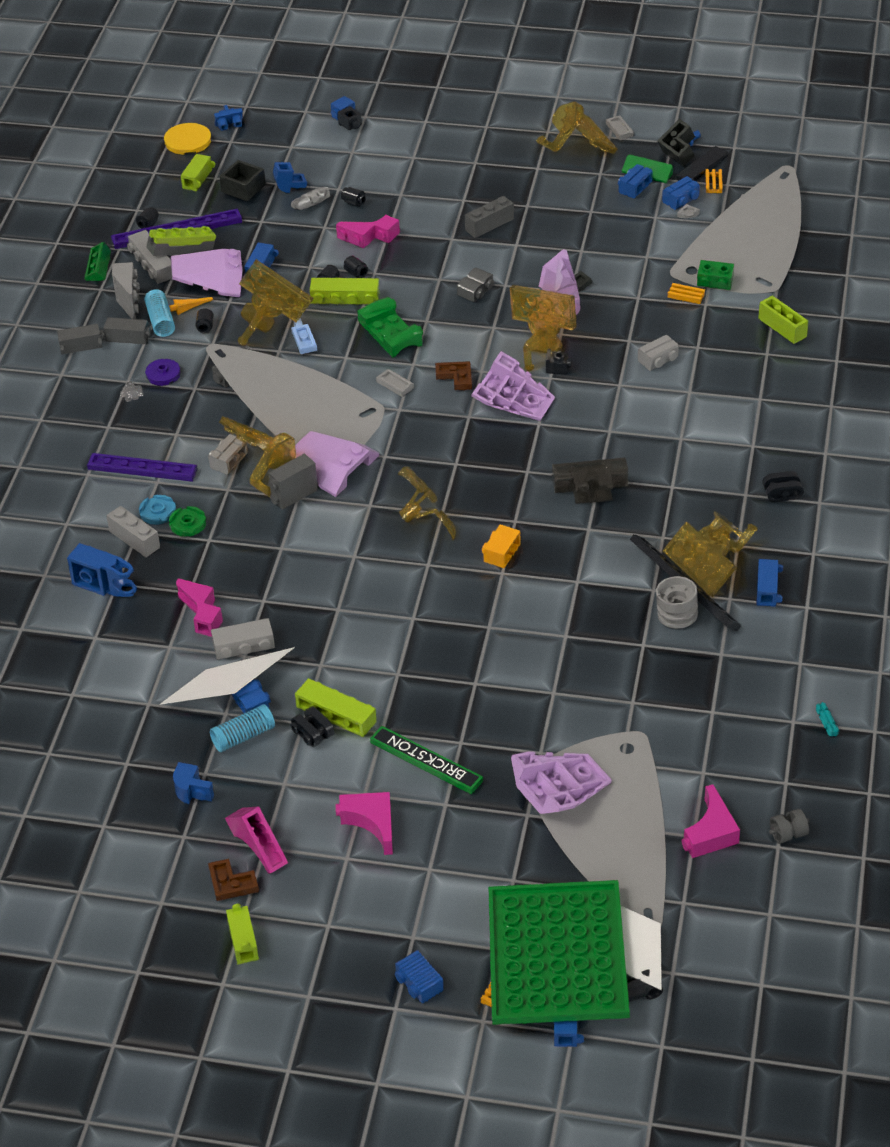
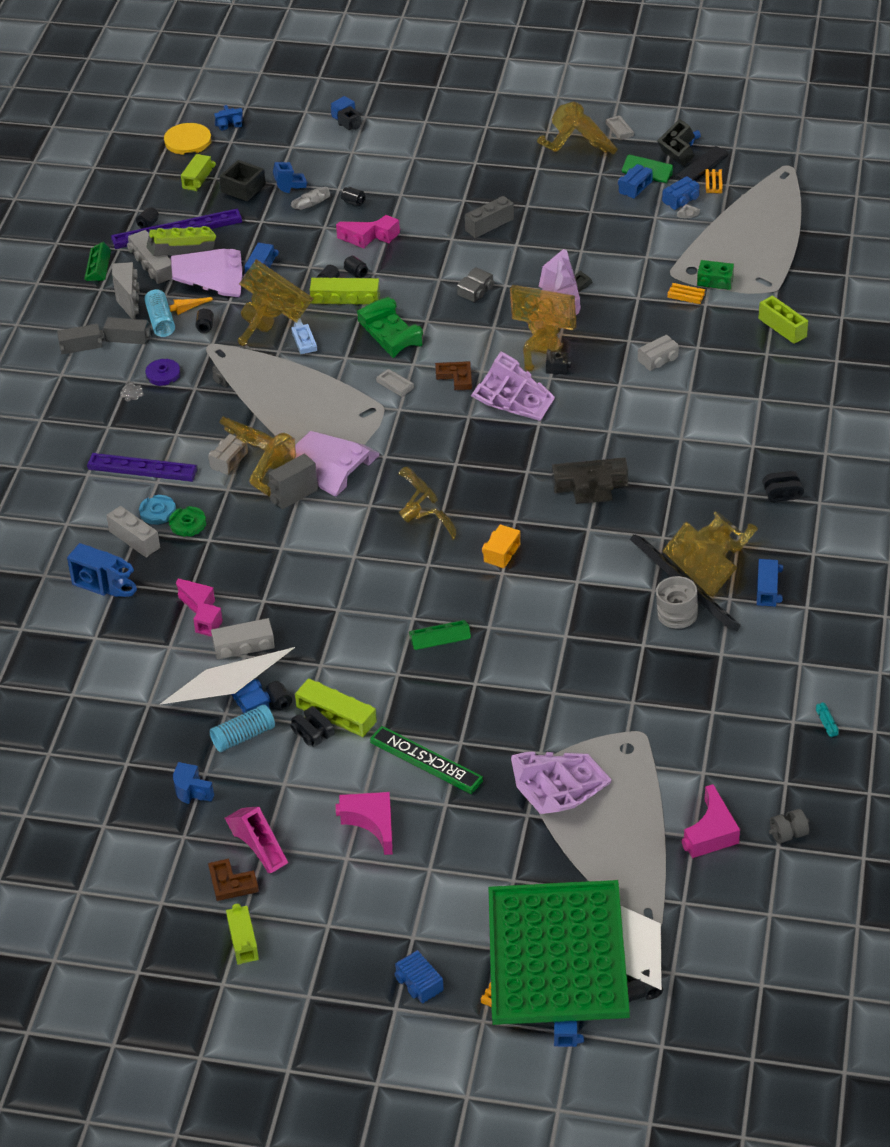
(279, 695): none -> black brick
(439, 634): none -> green slope

